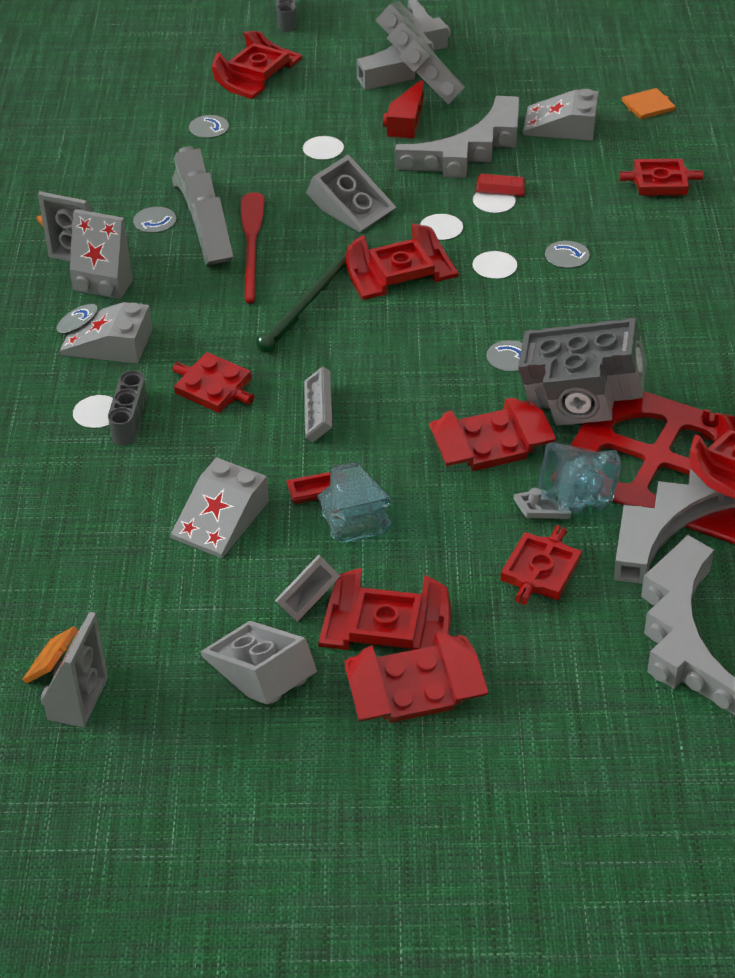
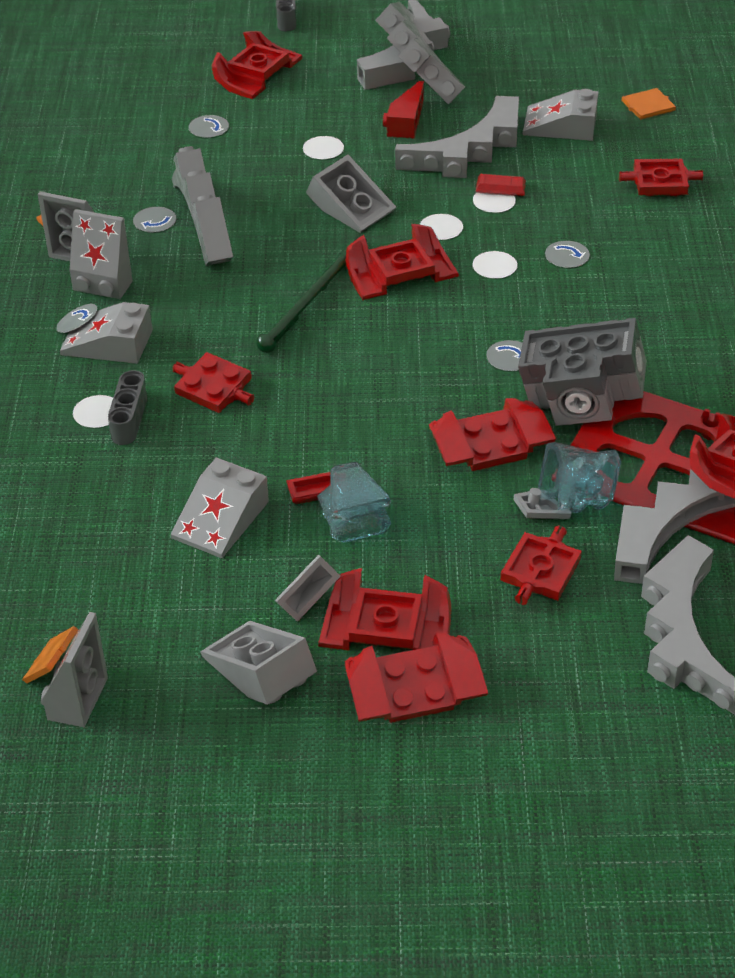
(251, 215): red piece -> none
(317, 404): light grey plate -> none

